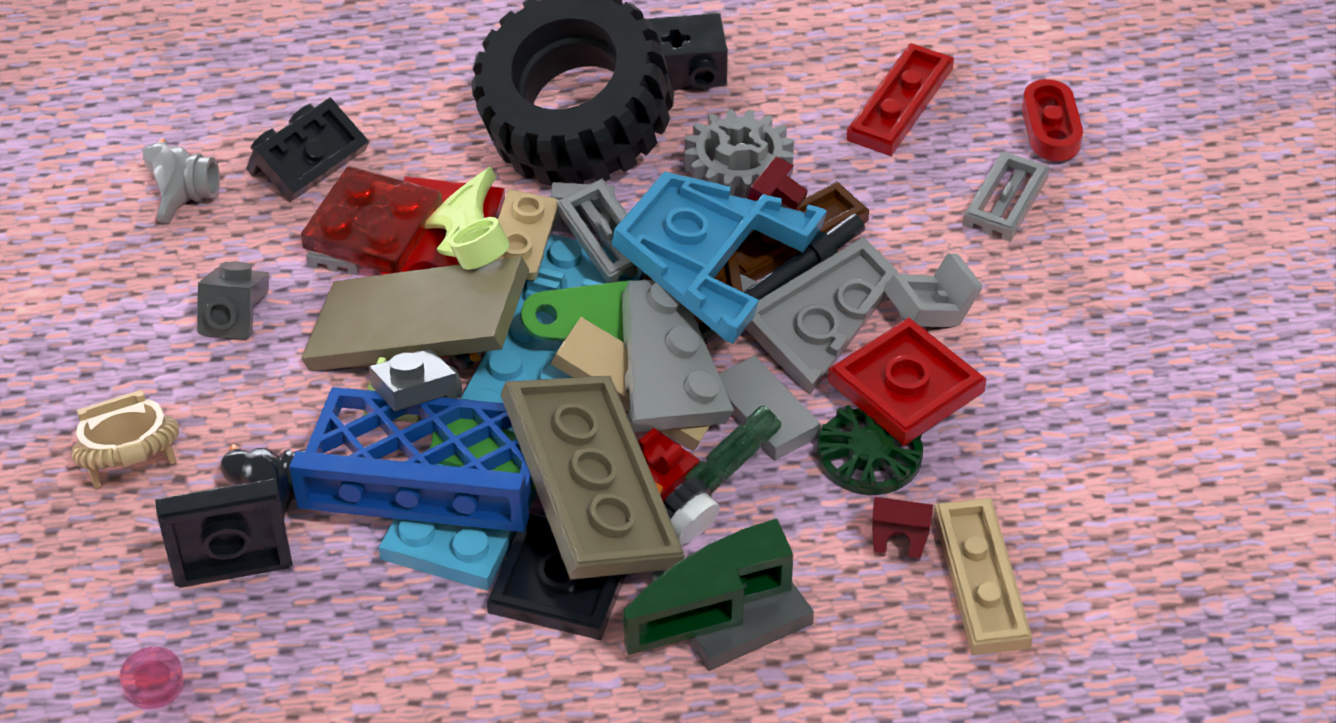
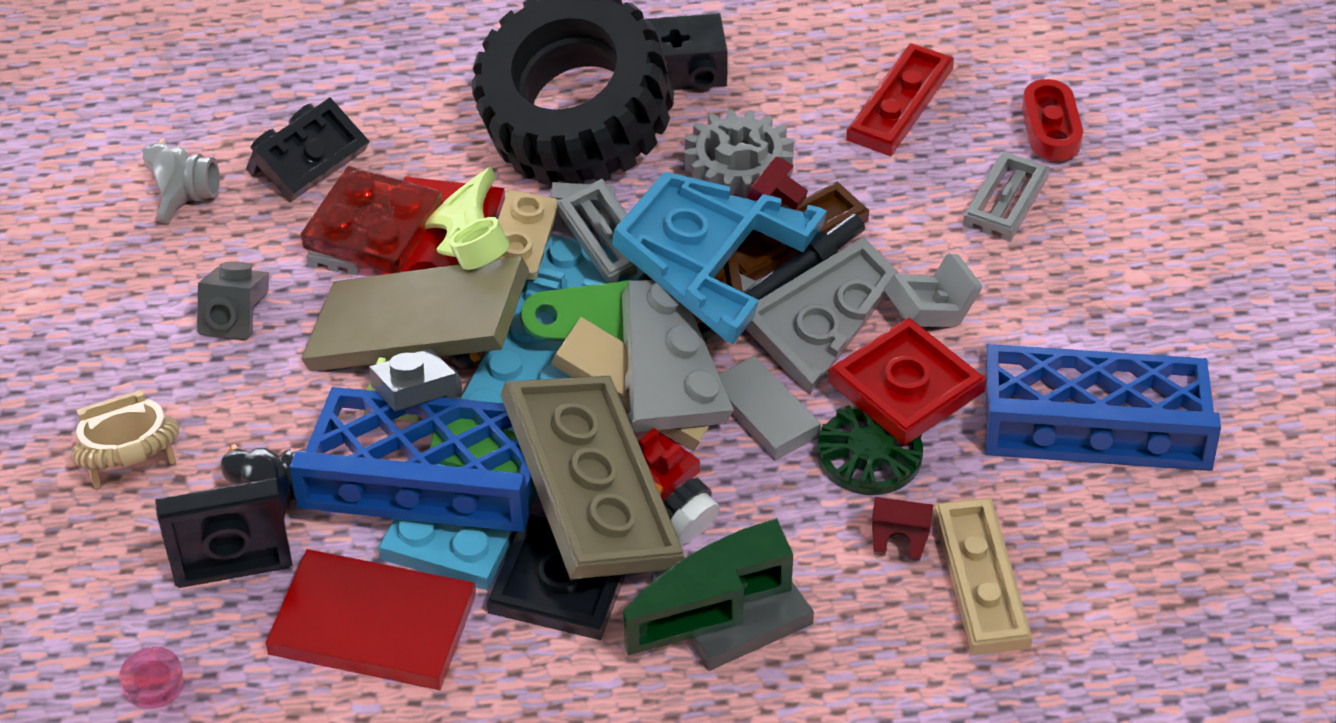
(372, 619): none -> red tile
(736, 448): clear green axle -> none
(1094, 427): none -> blue fence

